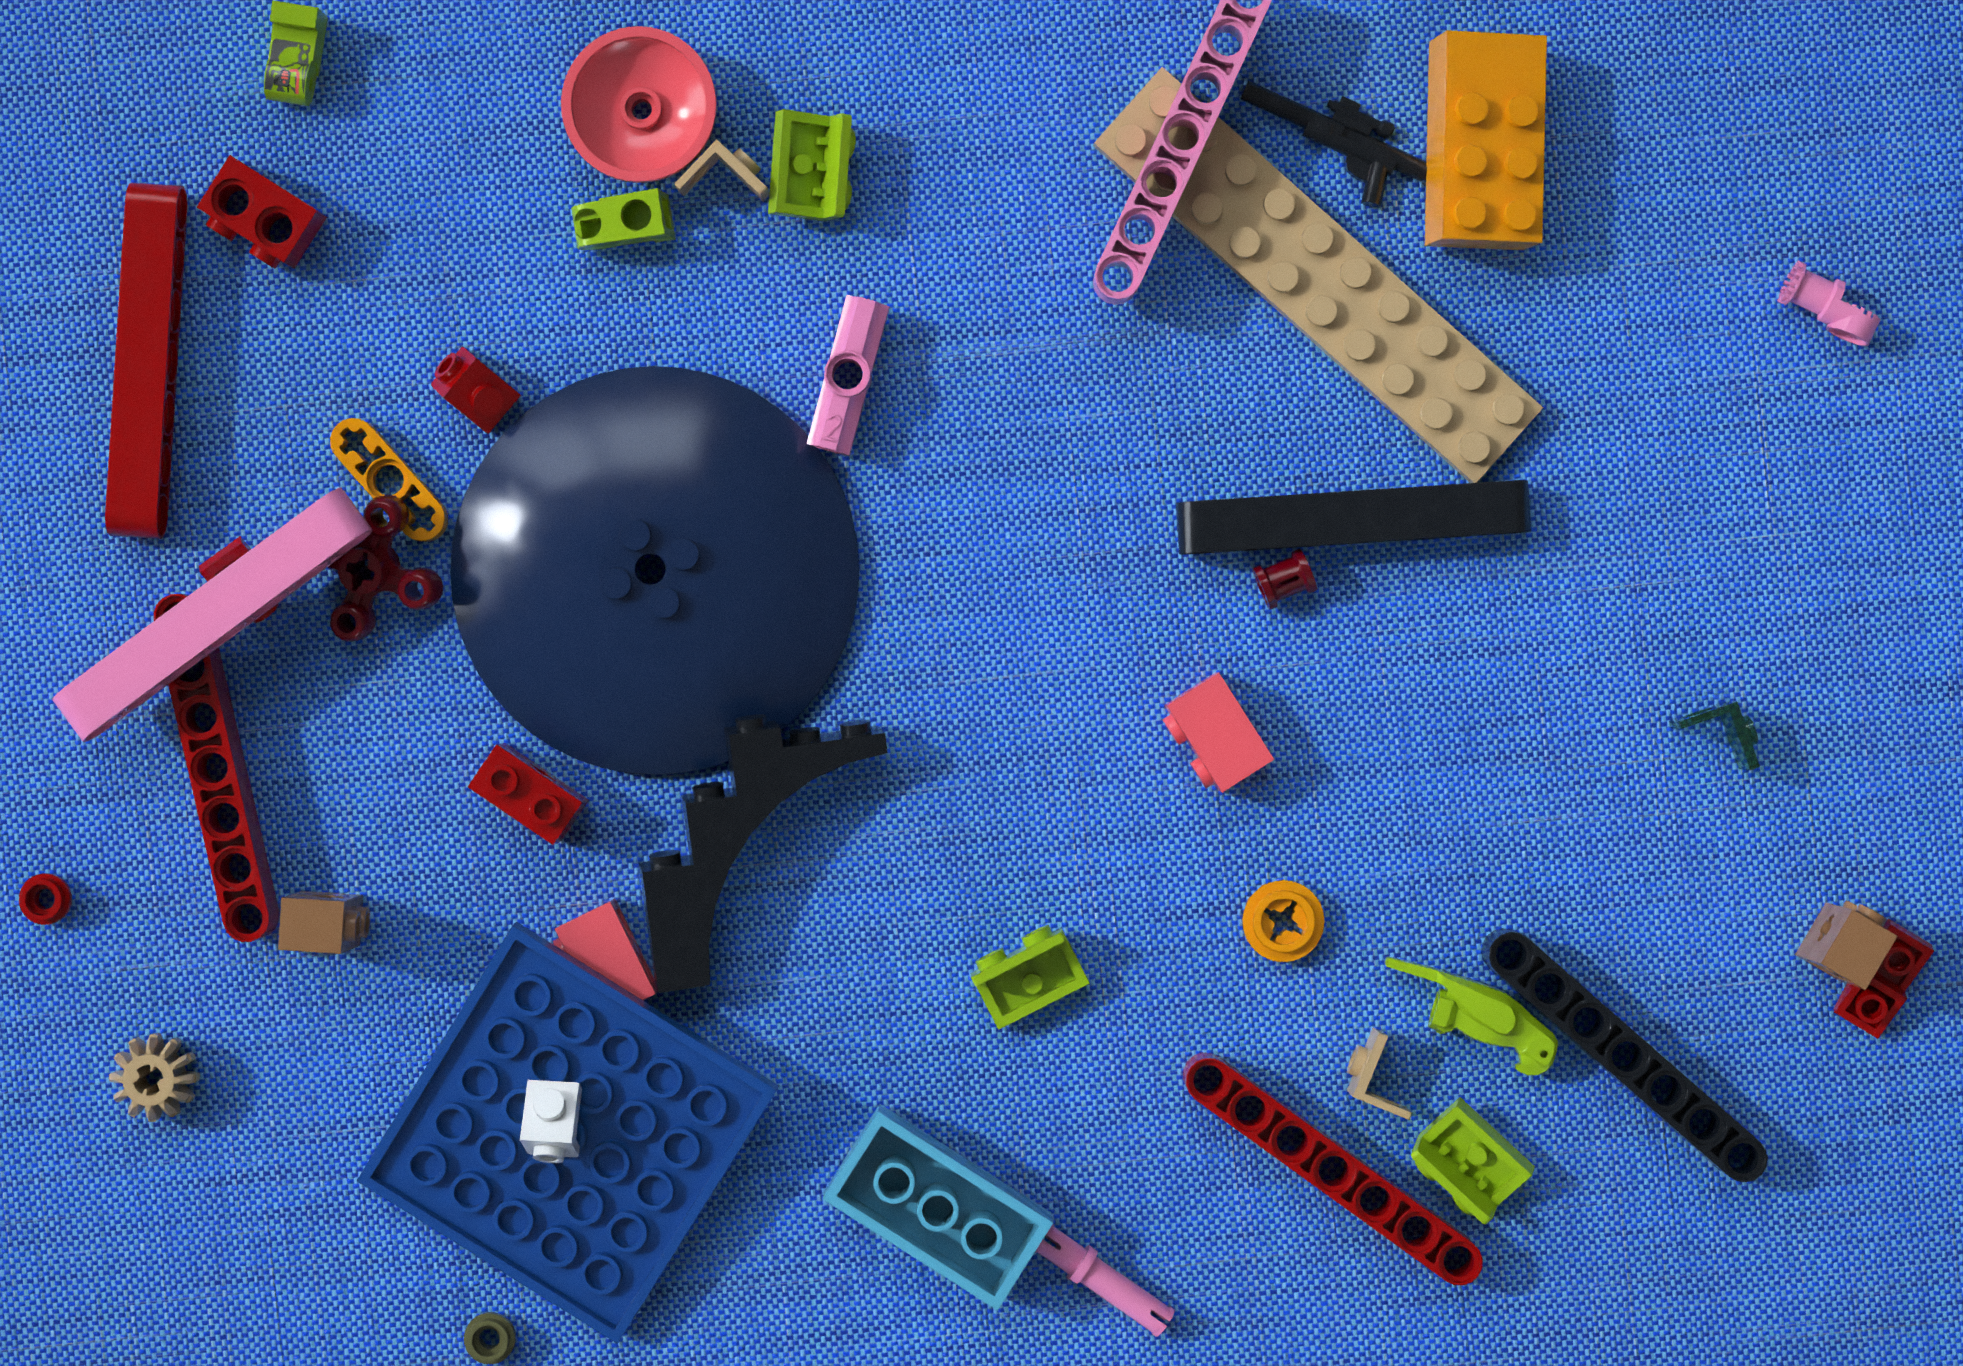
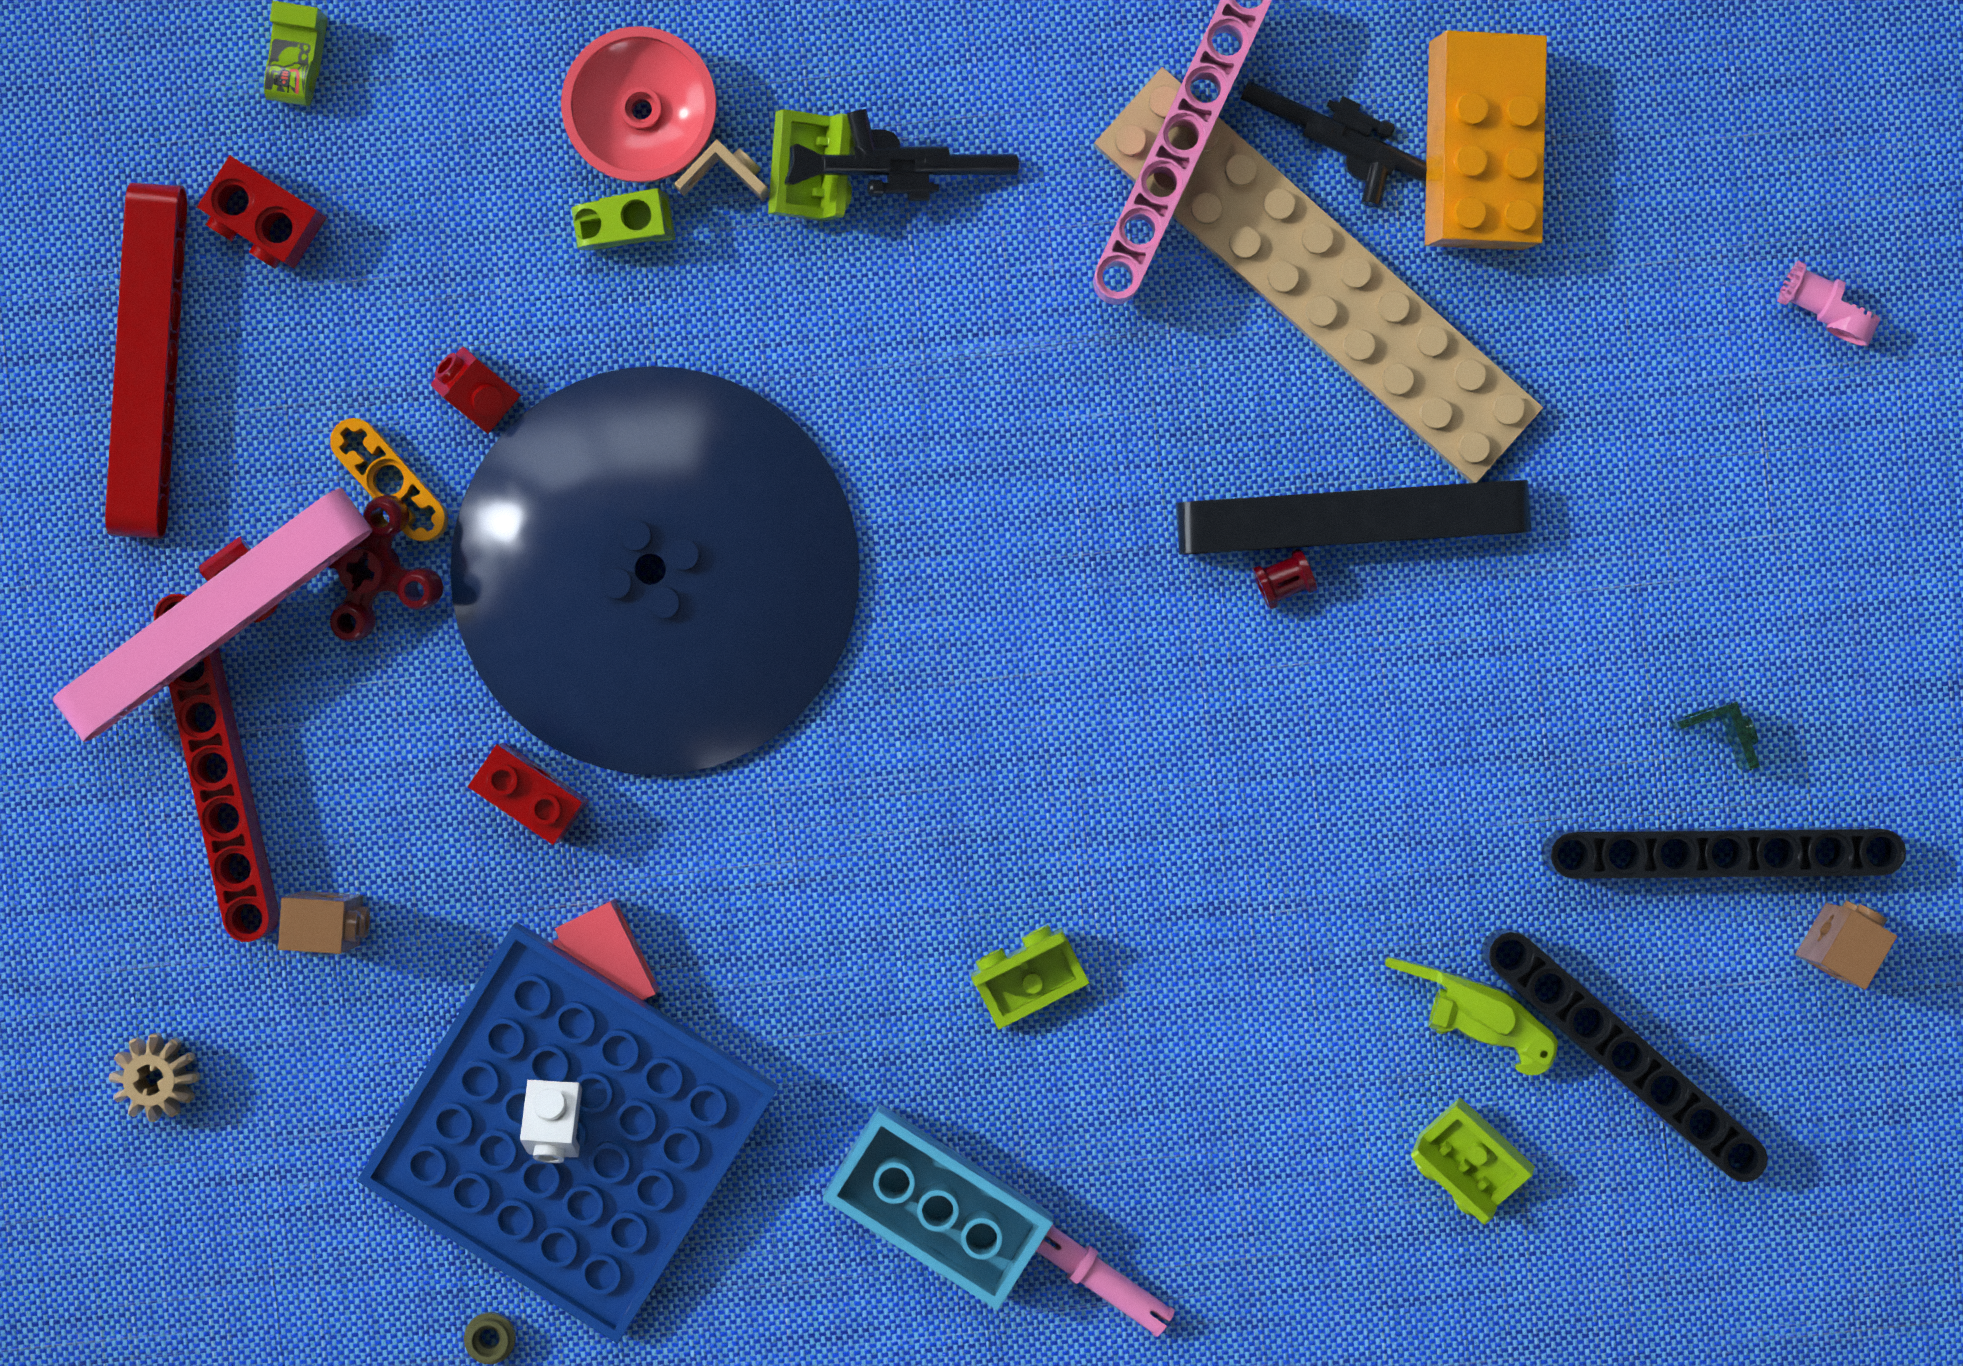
(30, 902): red plate -> none
(718, 821): black arch -> none
(856, 343): bright pink piece -> none
(905, 166): none -> black piece
(1217, 733): coral brick -> none
(1288, 944): light orange gear -> none
(1350, 1185): red beam -> none
(1362, 1068): tan bracket -> none
(1747, 857): none -> black beam
(1885, 994): red slope -> none

